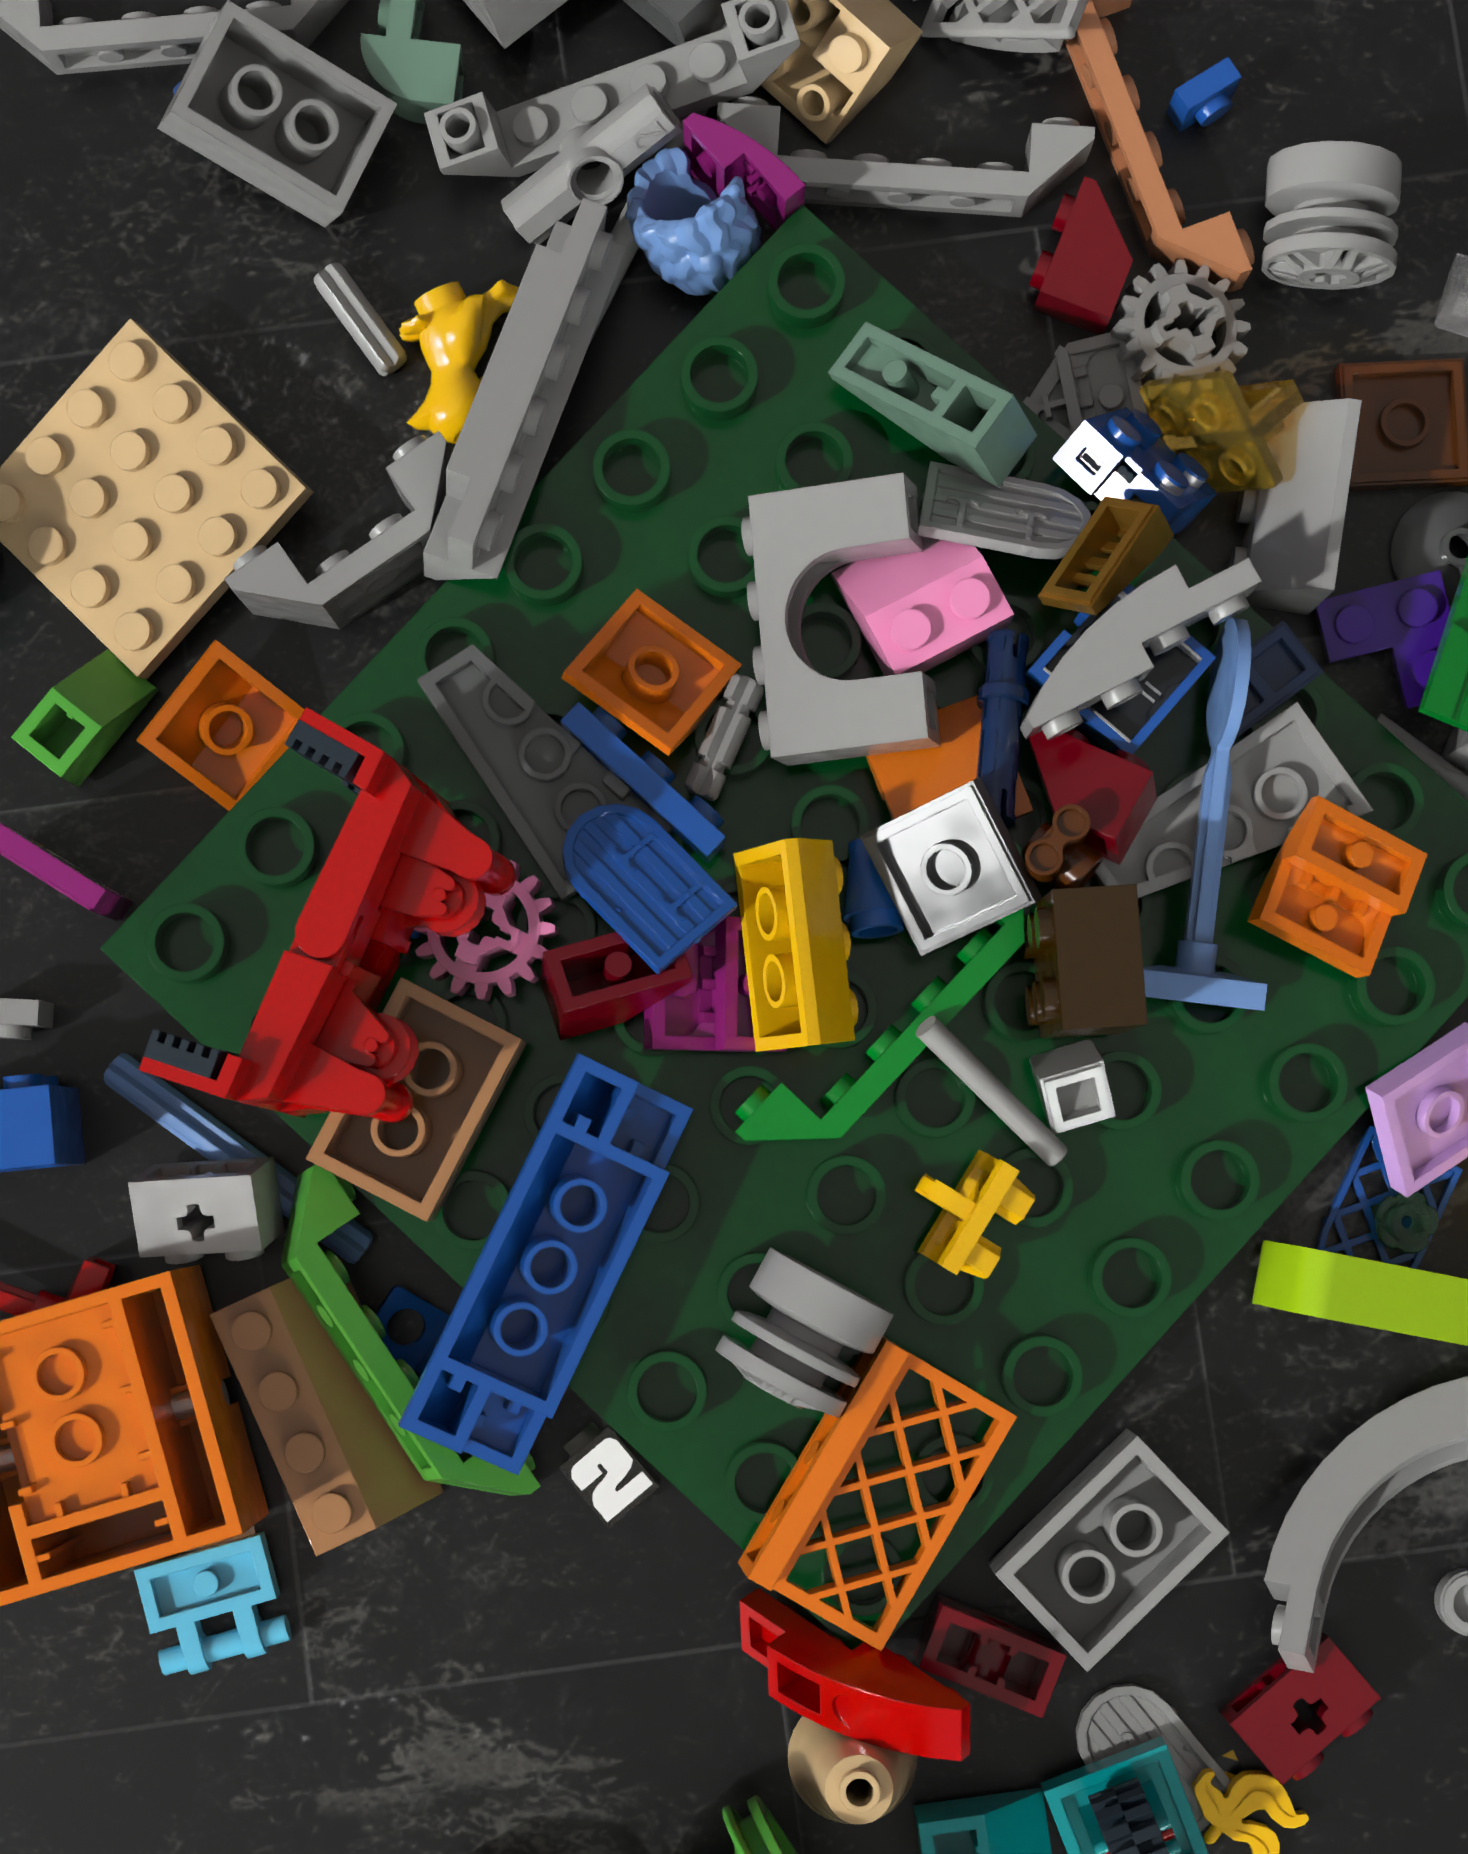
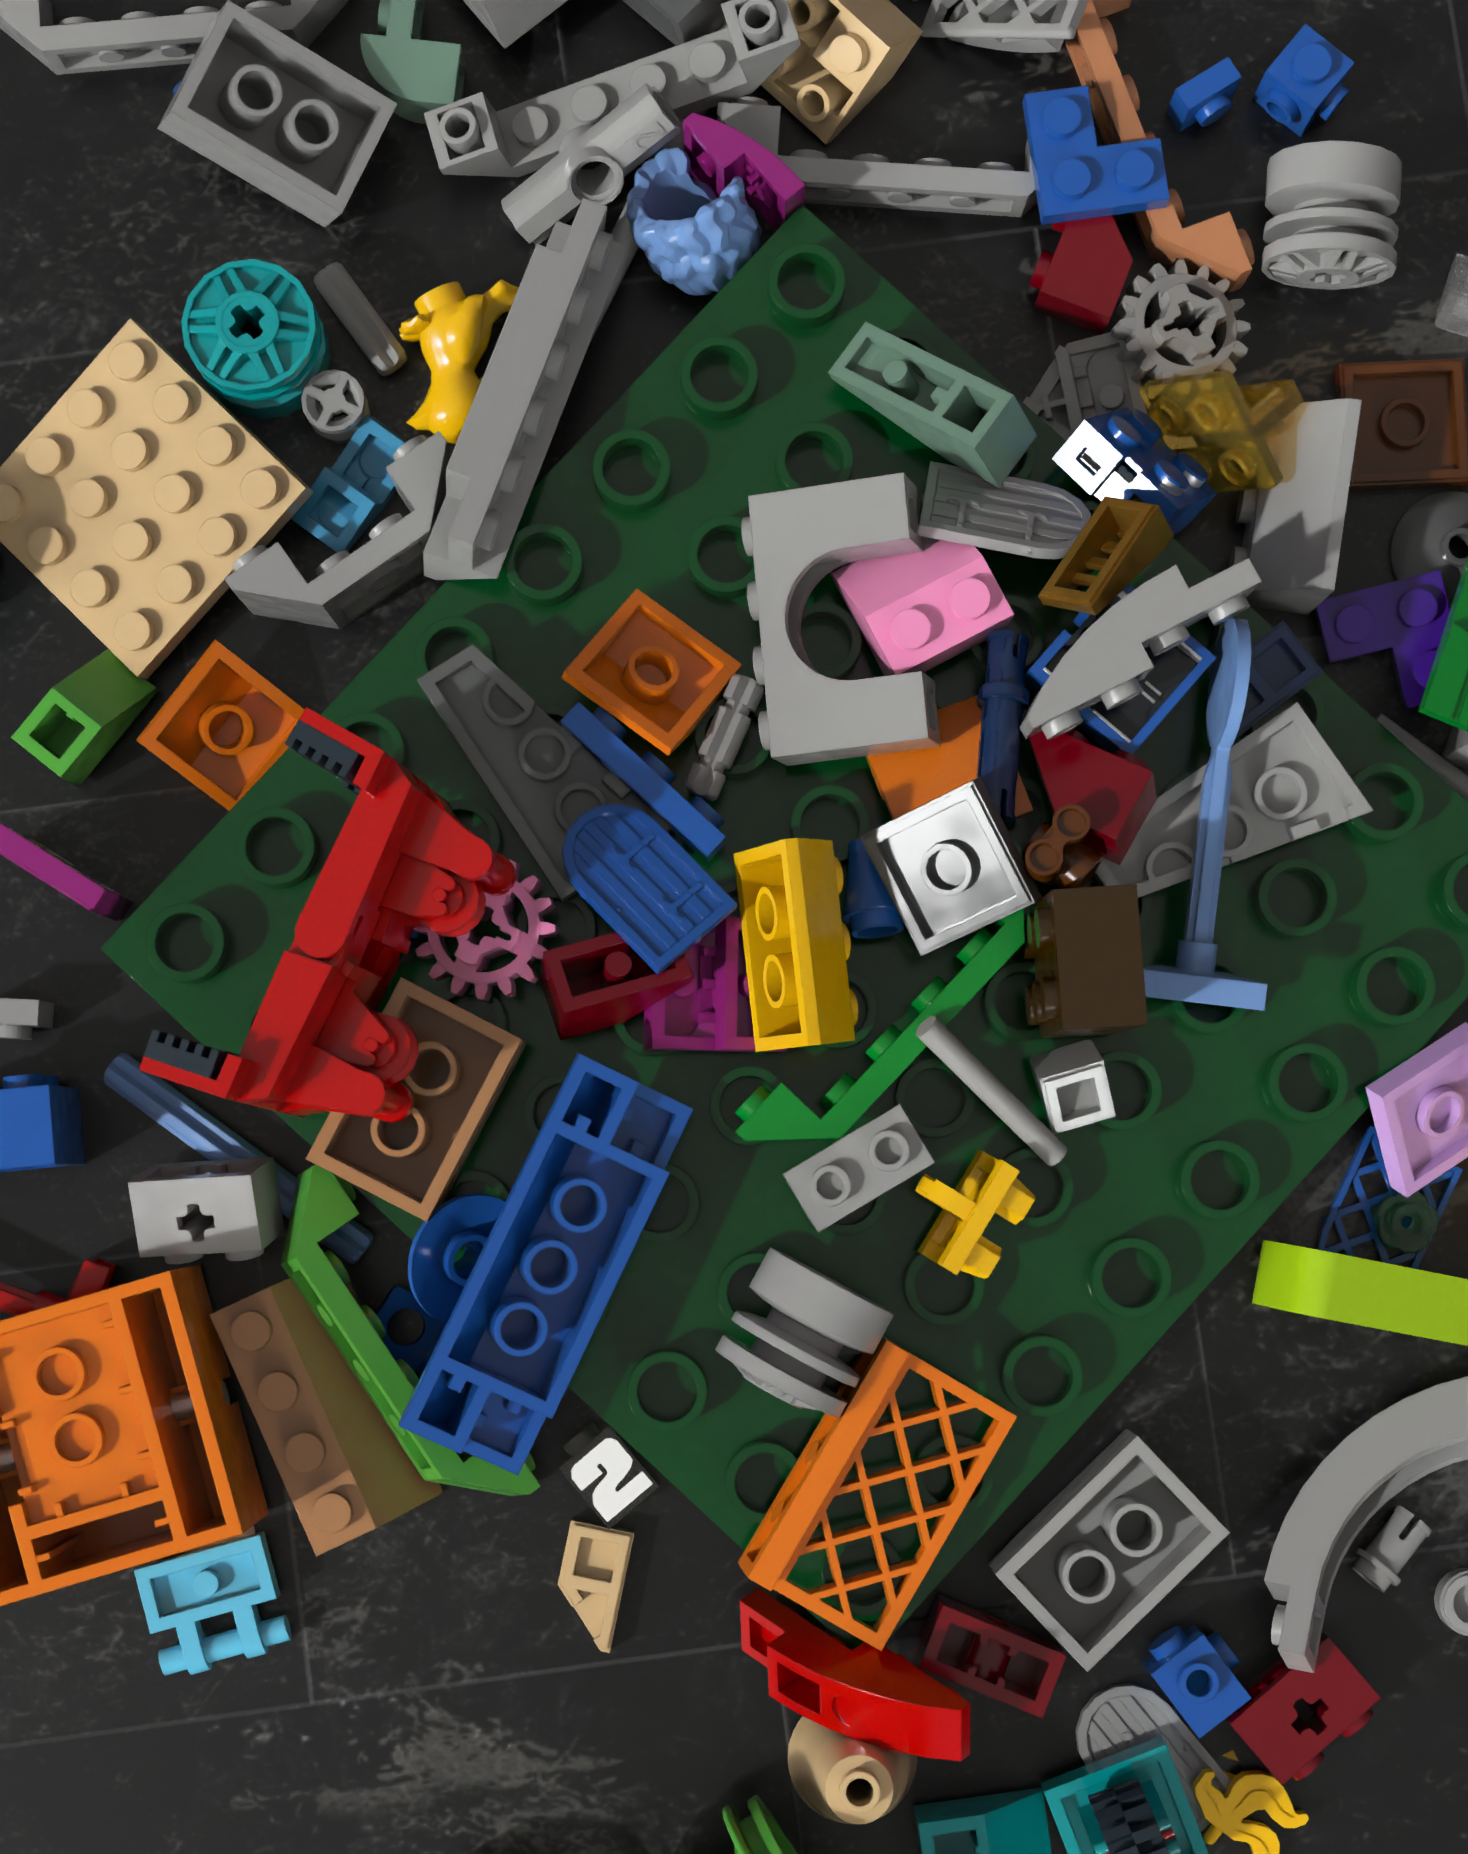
(264, 373): none -> teal wheel
(327, 396): none -> light grey wheel
(352, 490): none -> dark azure slope
(431, 1265): none -> blue dish
(595, 1575): none -> tan tile
(858, 1168): none -> light grey brick
(1077, 176): none -> blue plate
(1196, 1676): none -> blue brick
(1304, 81): none -> blue brick
(1337, 887): orange slope -> none
(1389, 1553): none -> light grey pin

